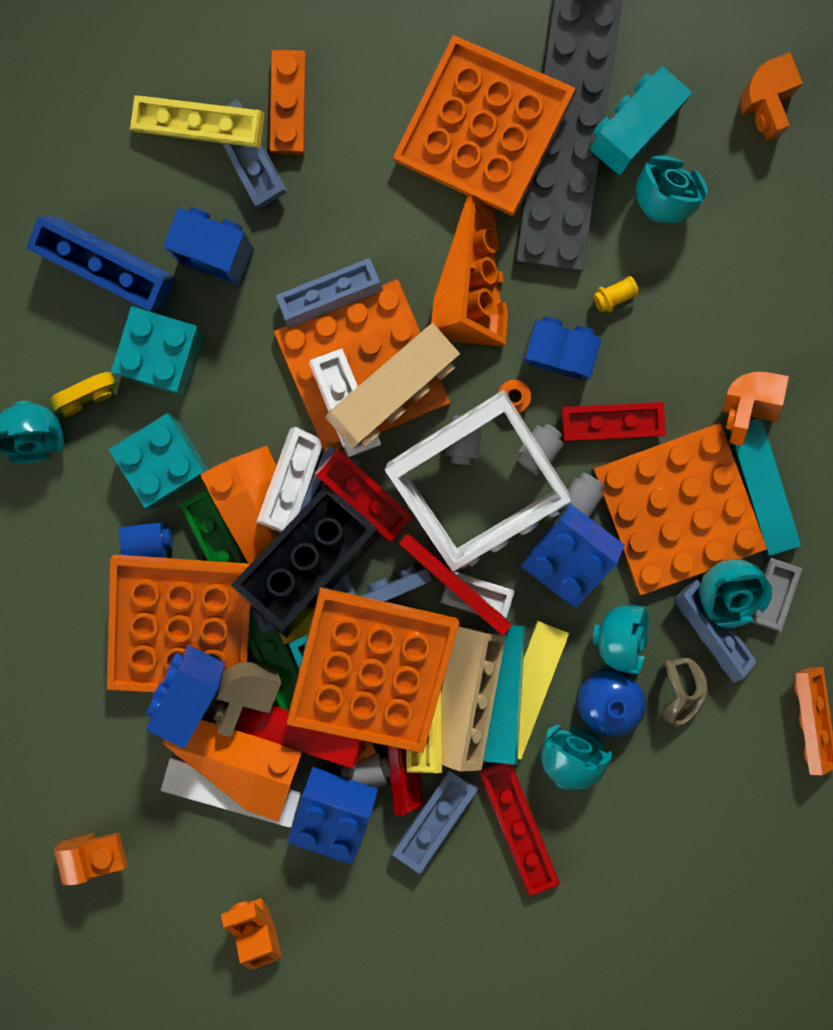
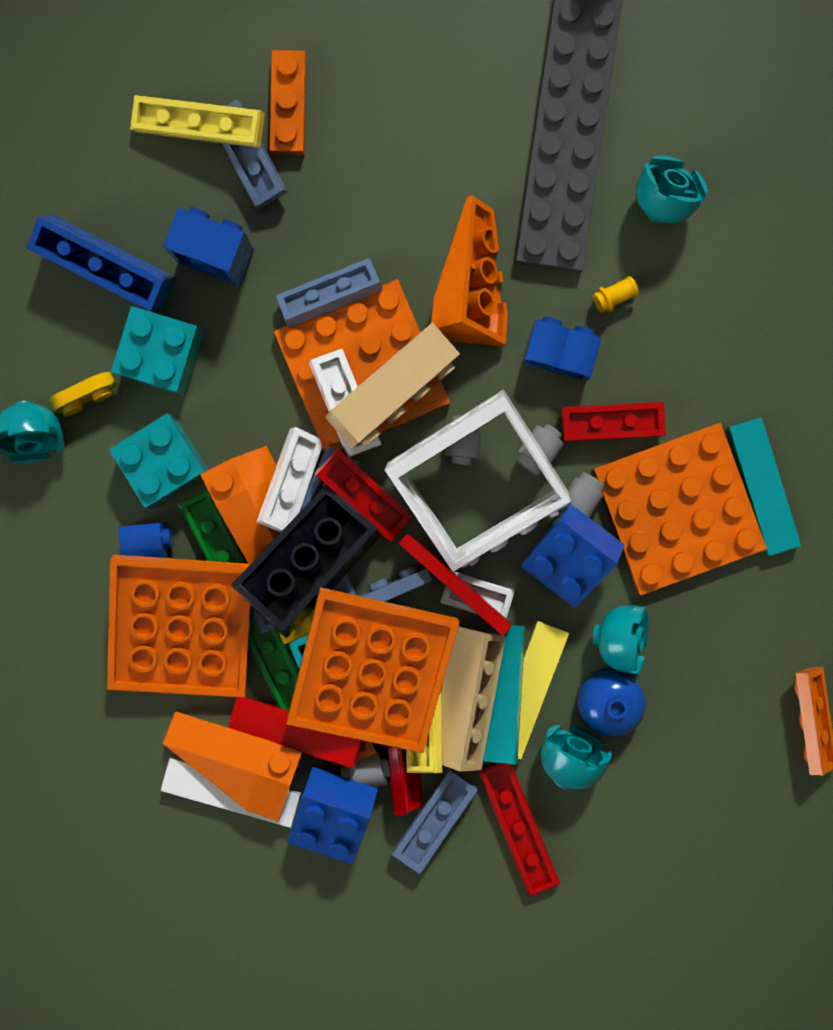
(89, 857): orange brick -> none
(184, 695): blue brick -> none
(244, 686): dark tan brick -> none
(253, 933): orange brick -> none
(484, 125): orange plate -> none
(524, 391): orange plate -> none
(639, 119): teal brick -> none
(684, 707): dark tan piece -> none
(721, 641): sand blue plate -> none
(734, 592): teal cylinder -> none
(754, 396): orange brick -> none
(765, 91): orange brick -> none
(784, 580): light grey tile -> none

